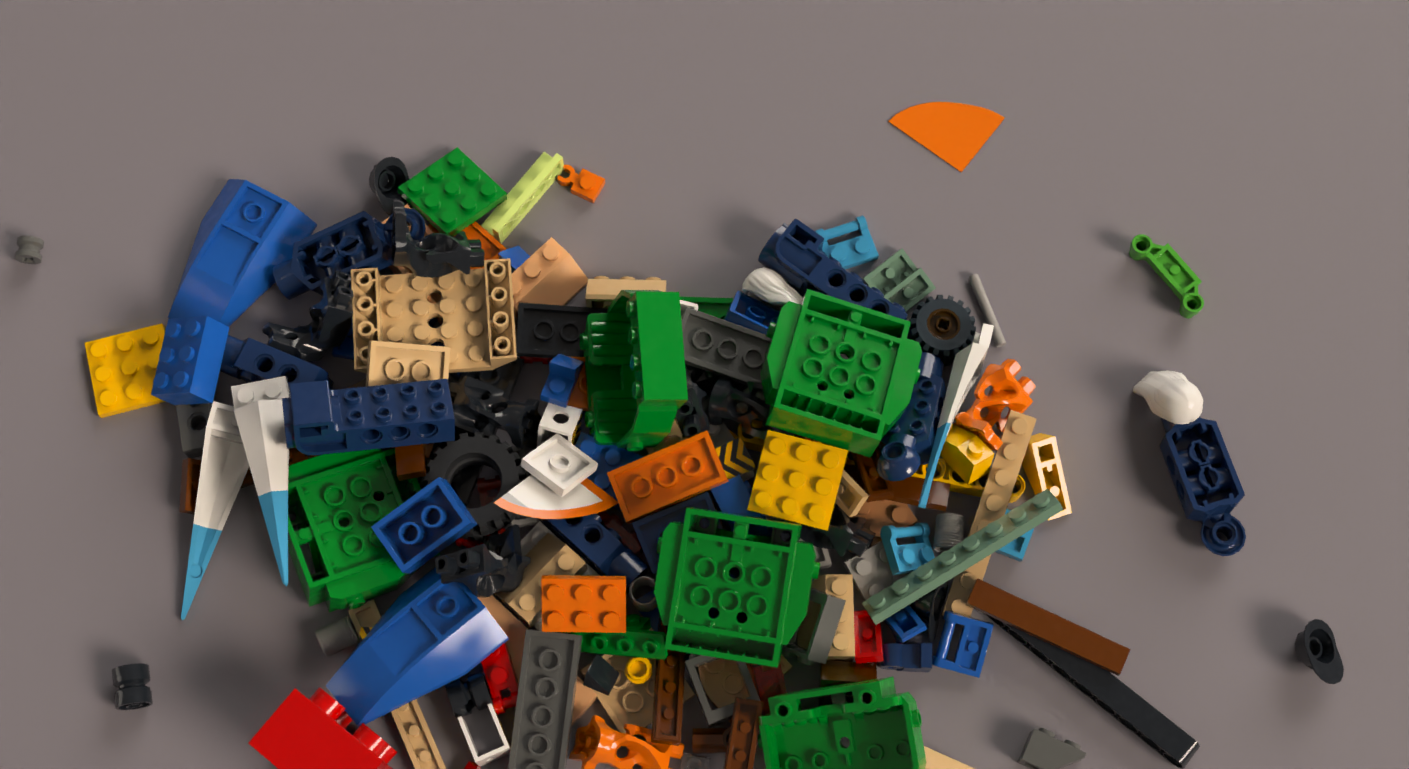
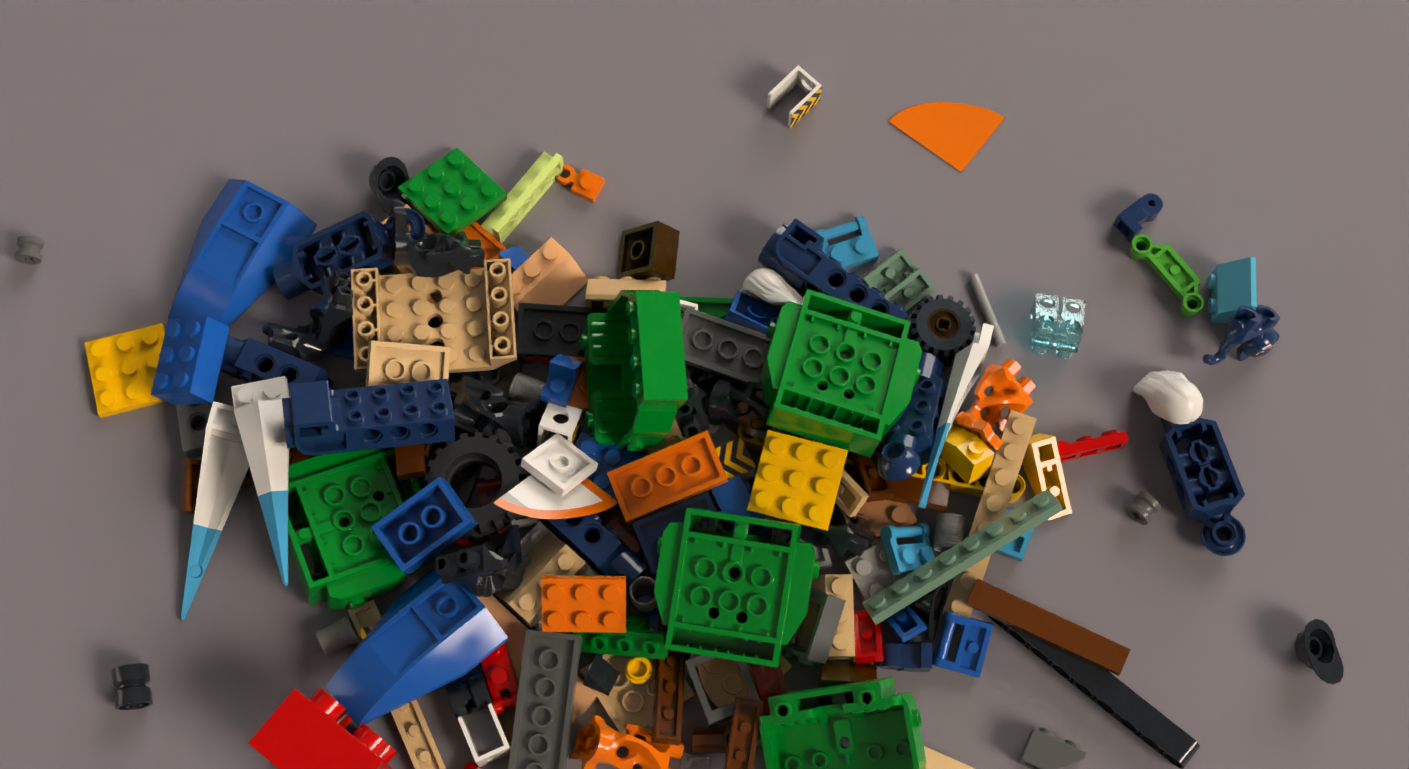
(526, 388): none -> light grey piece
(649, 252): none -> dark brown slope
(794, 78): none -> white piece
(1056, 326): none -> clear light blue hips
(1089, 446): none -> red plate
(1141, 211): none -> dark blue leg
(1143, 508): none -> dark grey wheel
(1231, 287): none -> medium azure slope
(1251, 330): none -> dark blue animal

